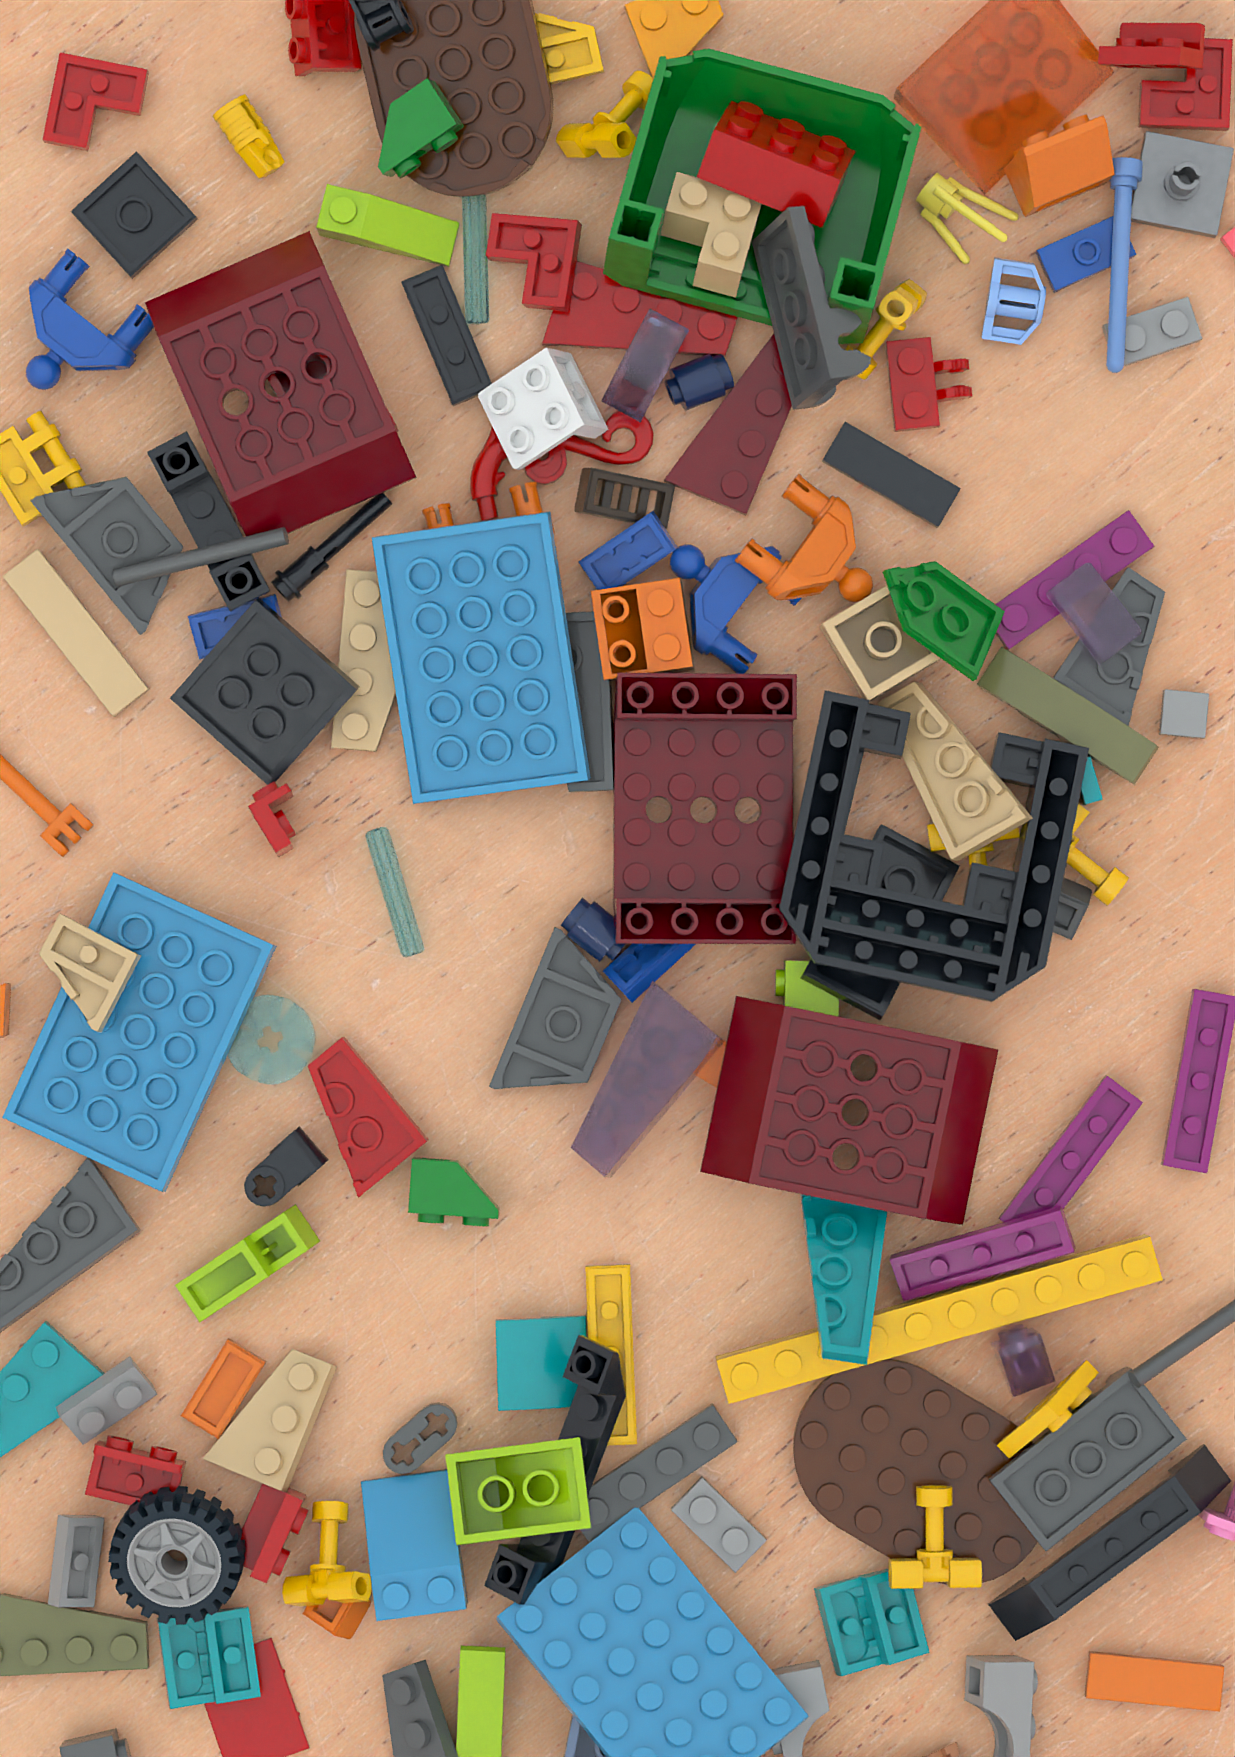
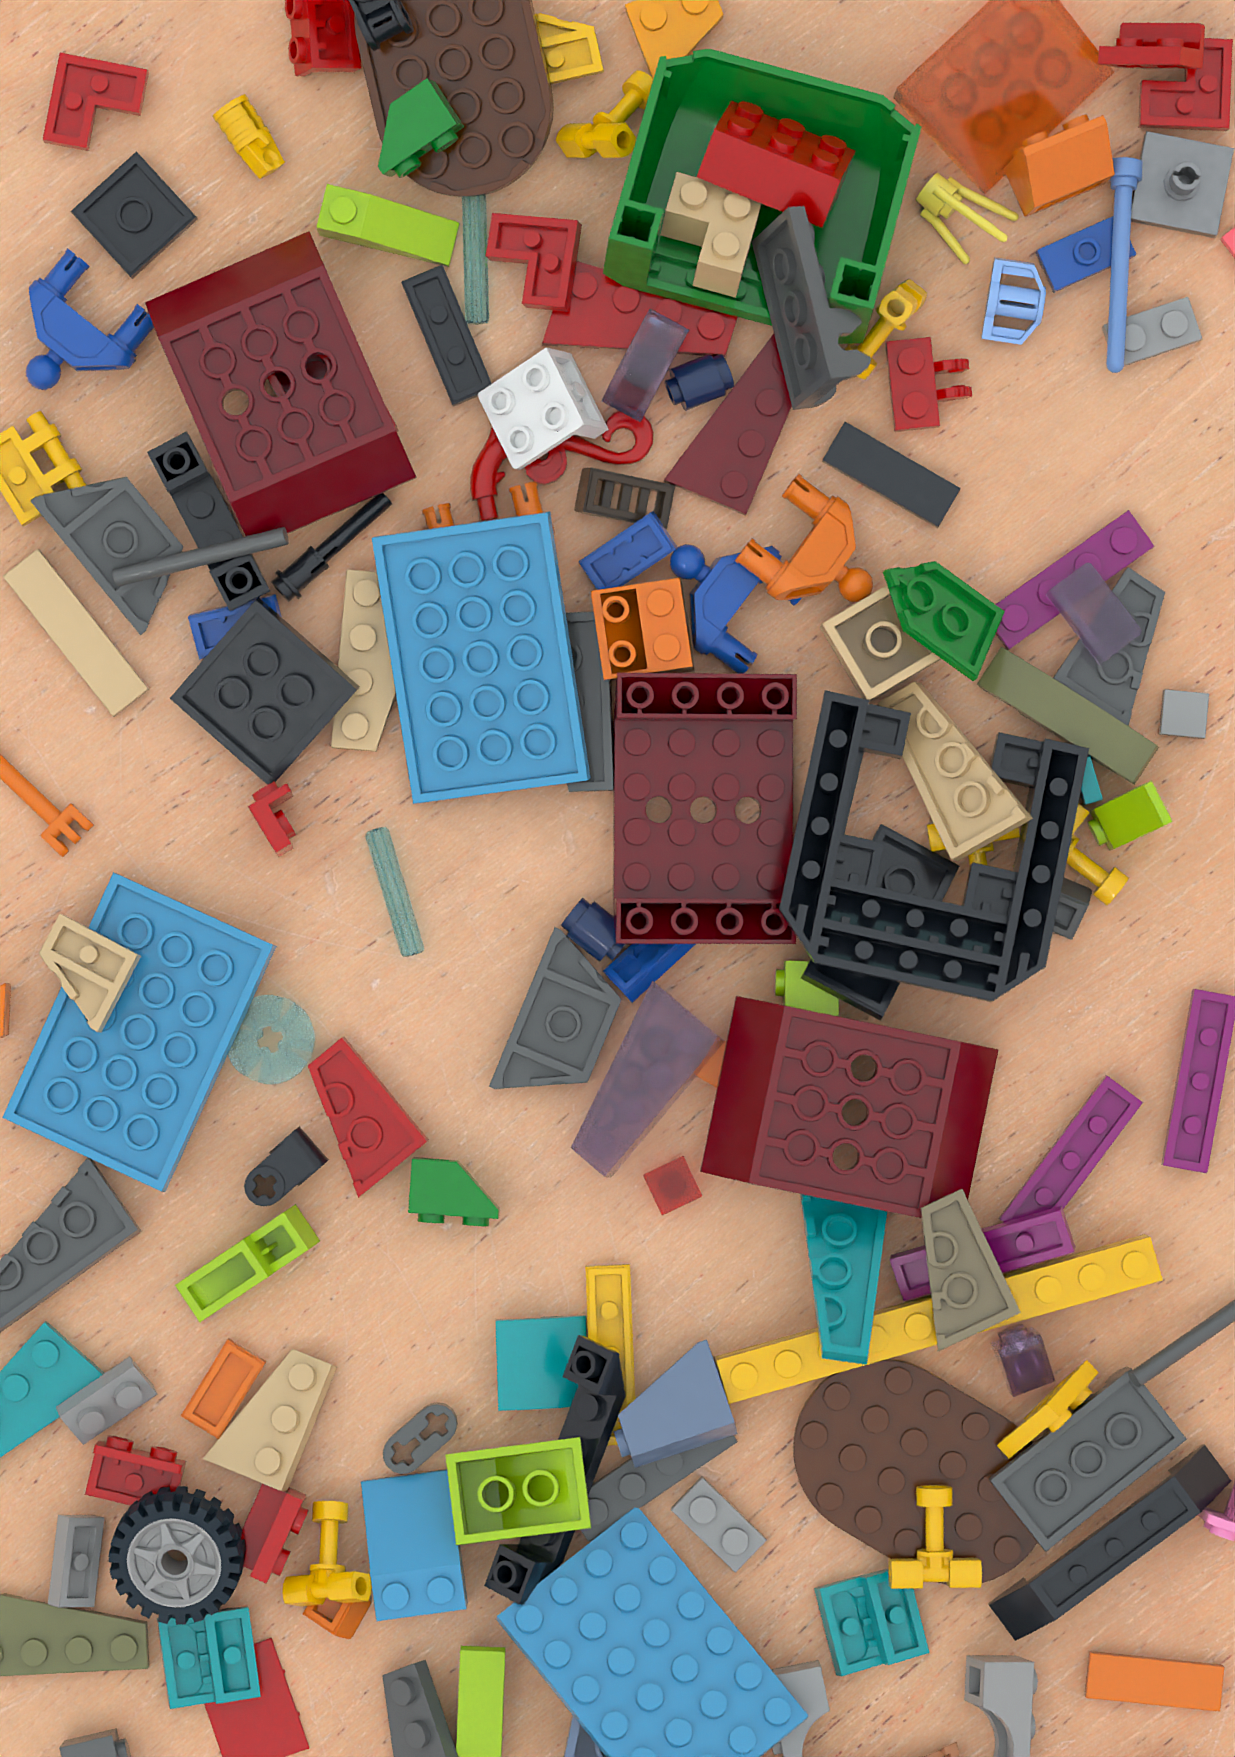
(672, 1185): none -> clear red plate
(677, 1411): none -> sand blue slope
(962, 1272): none -> dark tan wing
(1128, 816): none -> lime slope

